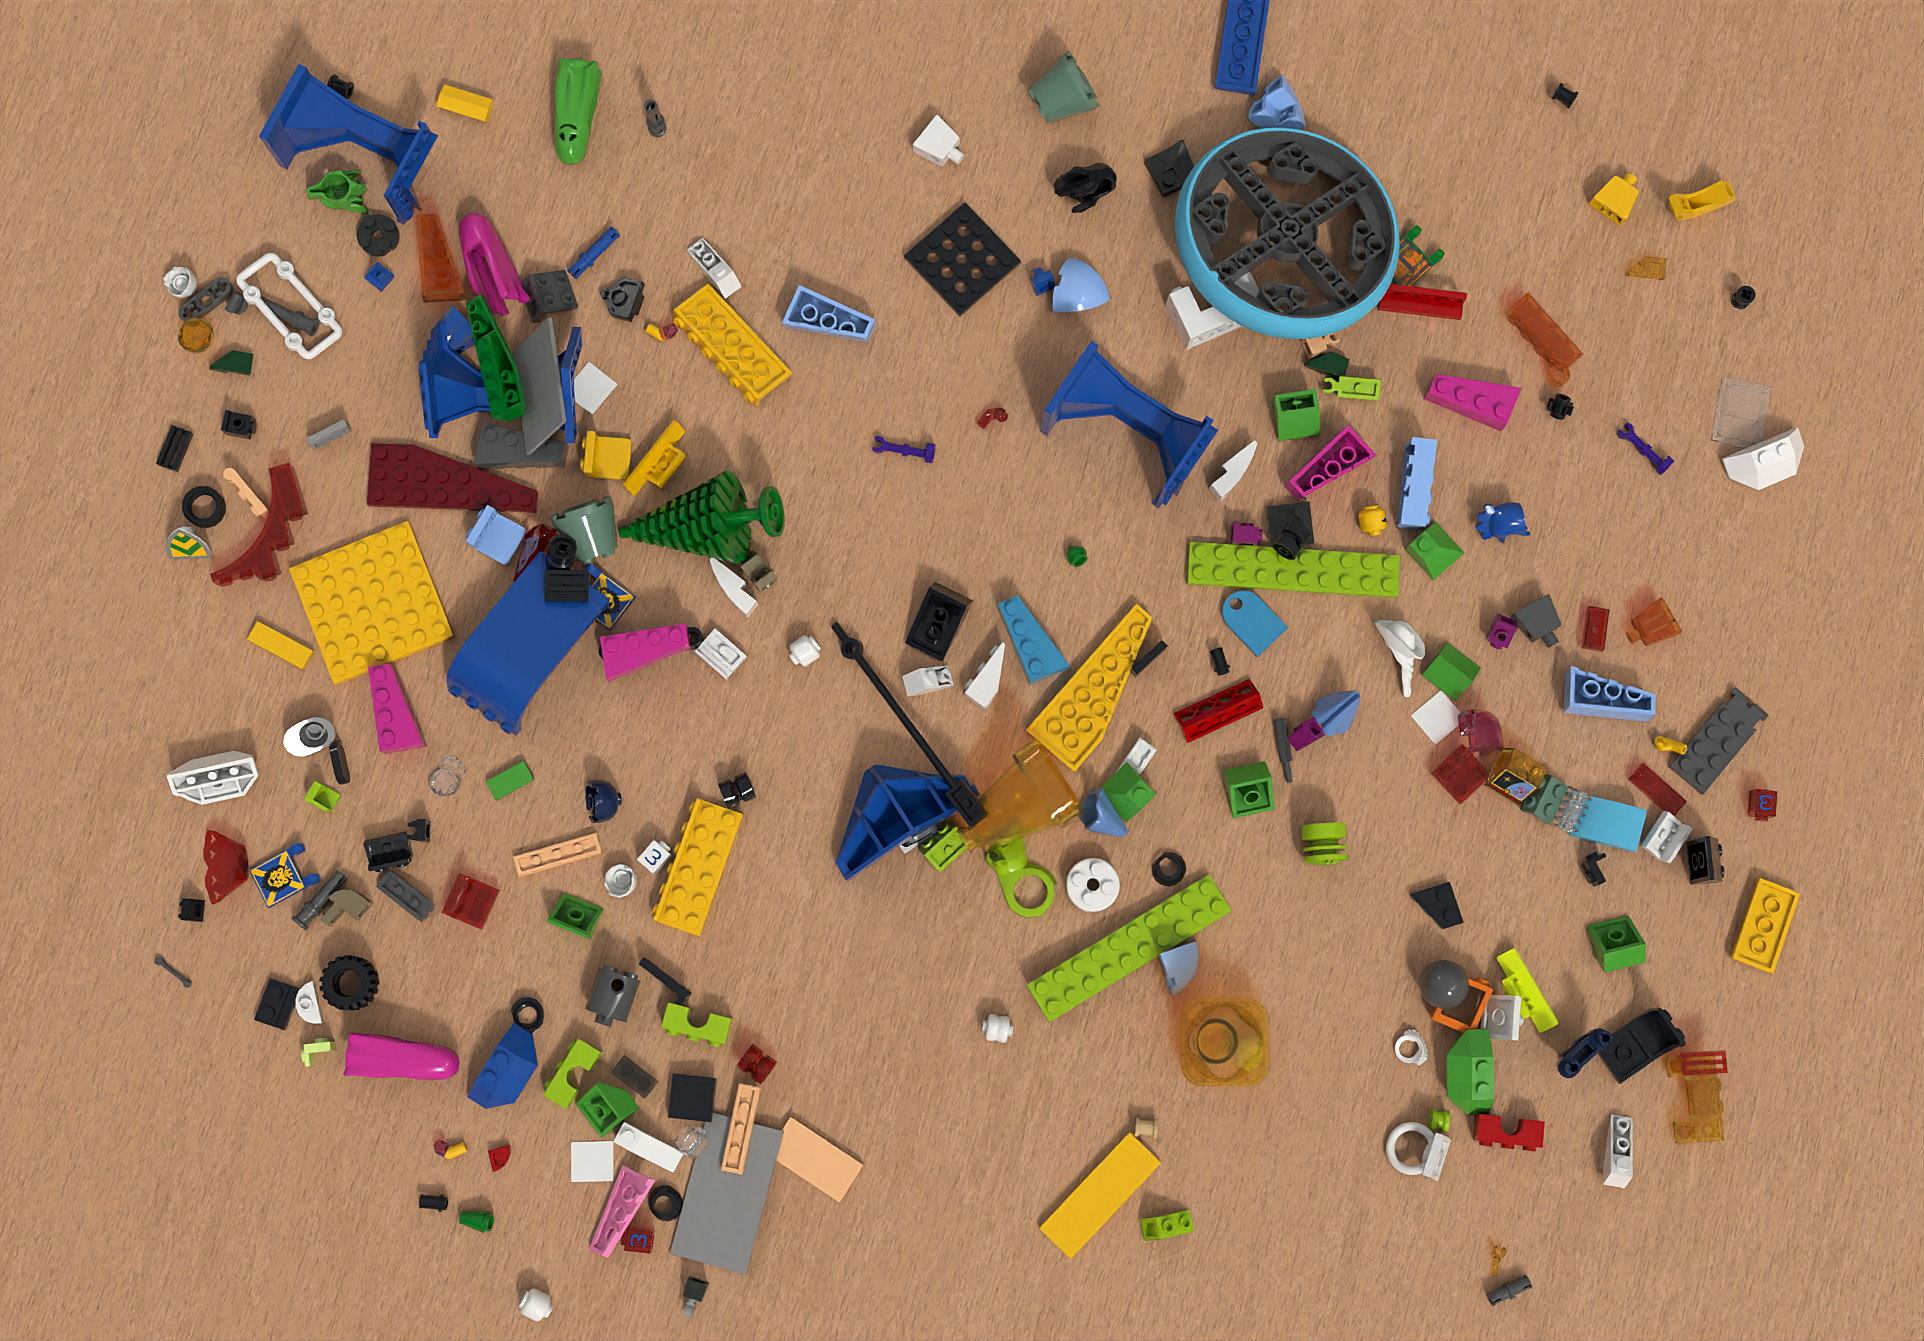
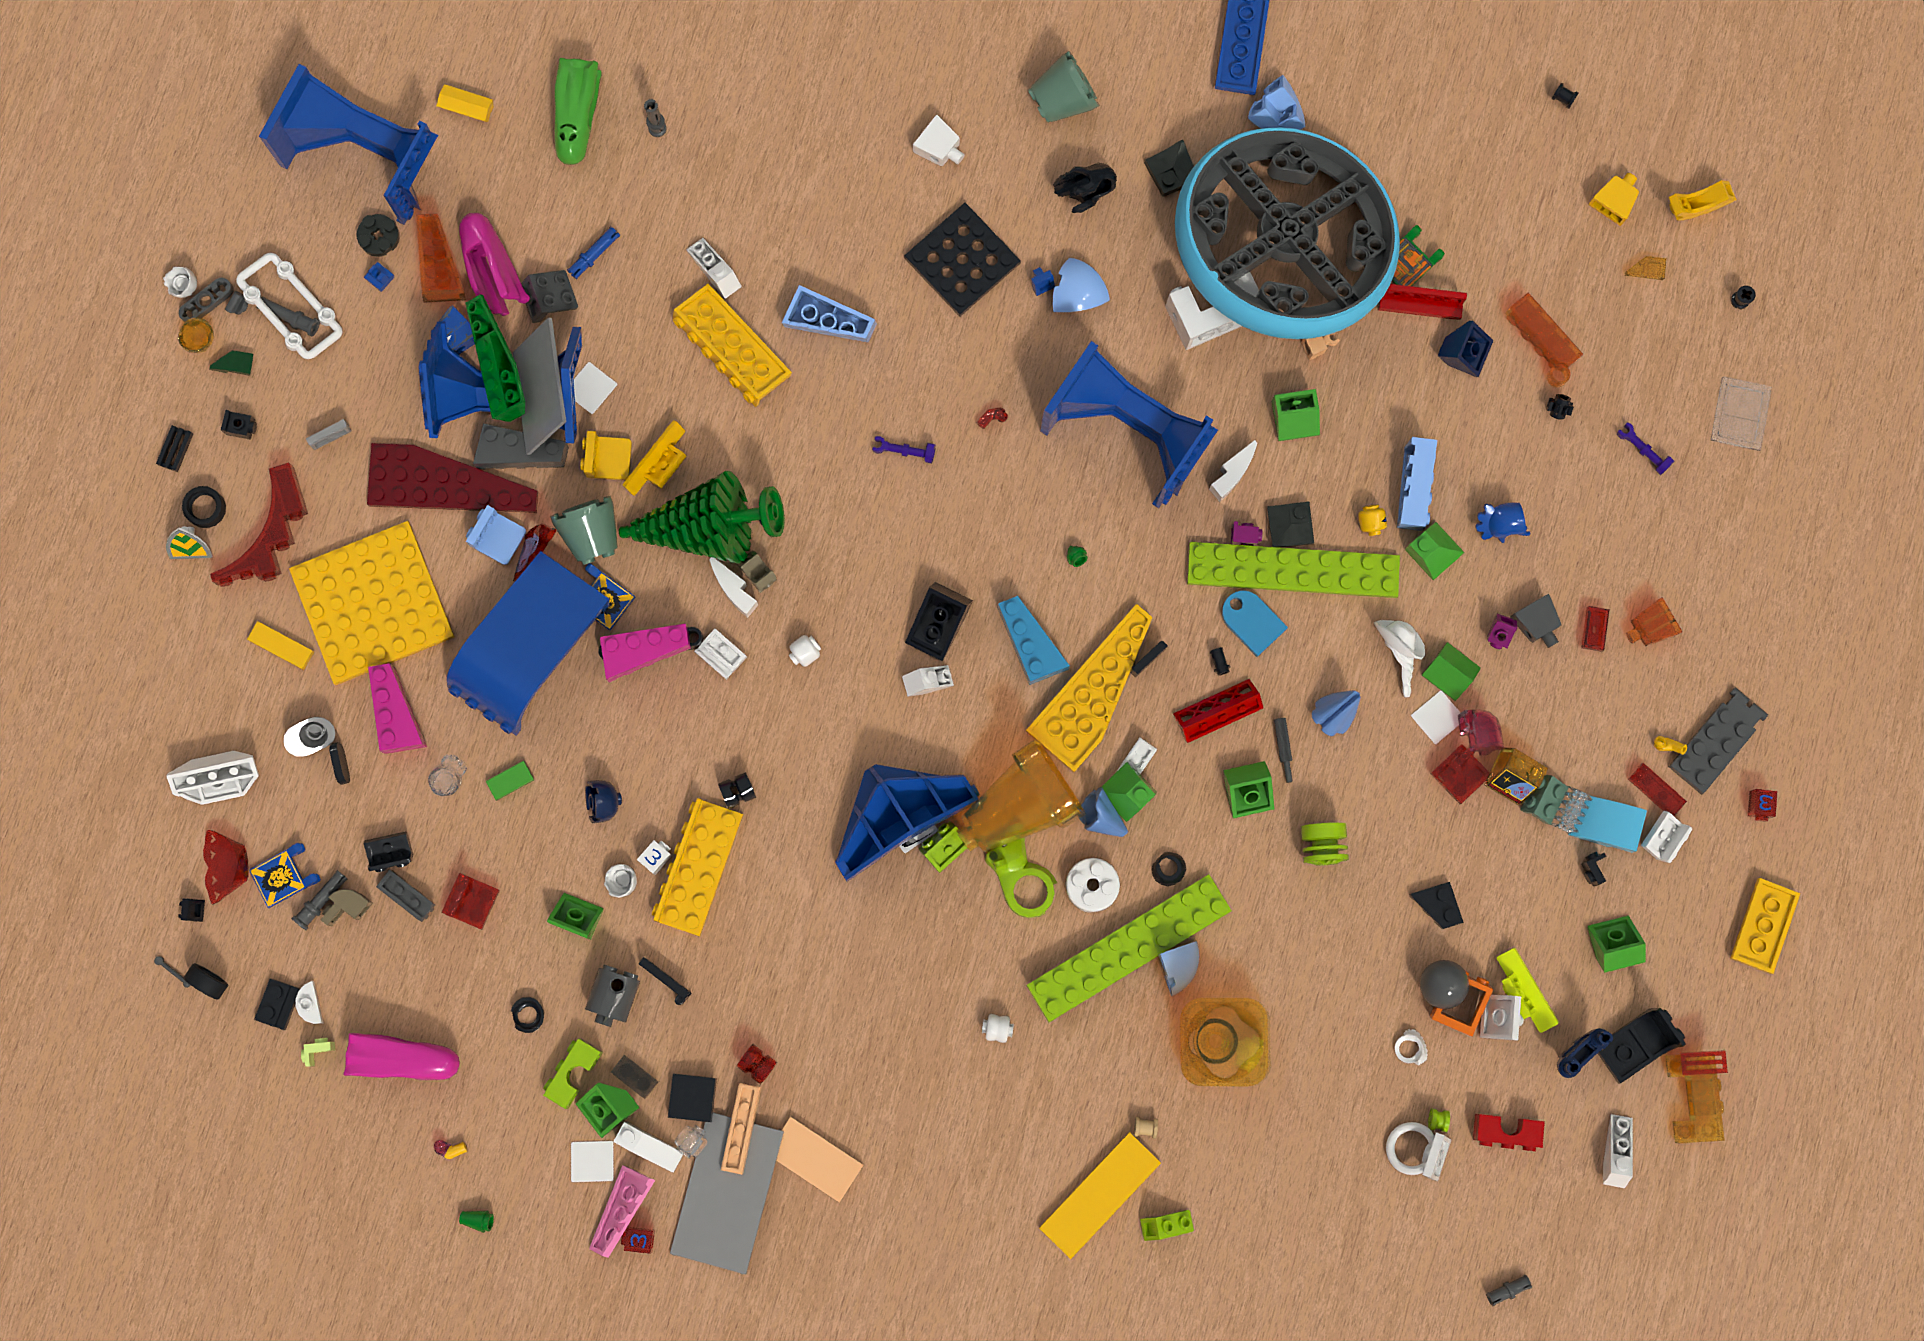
(205, 981): none -> black tyre
(246, 492): light nougat plate -> none
(322, 797): lime panel -> none
(331, 979): black tyre -> none
(339, 191): bright green piece -> none
(340, 86): black bush -> none
(423, 830): black tile -> none
(433, 1202): black pin -> none
(499, 1157): red tile -> none
(506, 1070): blue wedge -> none
(535, 1304): white head -> none
(557, 854): light nougat tile -> none
(561, 553): black wheel -> none
(566, 586): black plate -> none
(624, 298): black plate -> none
(662, 334): arm -> none
(675, 1197): black piece -> none
(677, 1021): lime arch -> none
(694, 1292): pearl dark grey piece -> none
(959, 793): black bar -> none
(986, 684): white slope -> none
(1293, 538): black wheel -> none
(1306, 734): magenta brick -> none
(1329, 363): dark green slope -> none
(1335, 459): dark pink wedge -> none
(1354, 387): lime plate -> none
(1466, 348): none -> dark blue slope
(1471, 1072): bright green wedge -> none
(1474, 399): dark pink wedge -> none
(1497, 1259): clear yellow hand -> none
(1600, 697): light blue wedge -> none
(1705, 860): black slope -> none
(1766, 461): white wedge -> none

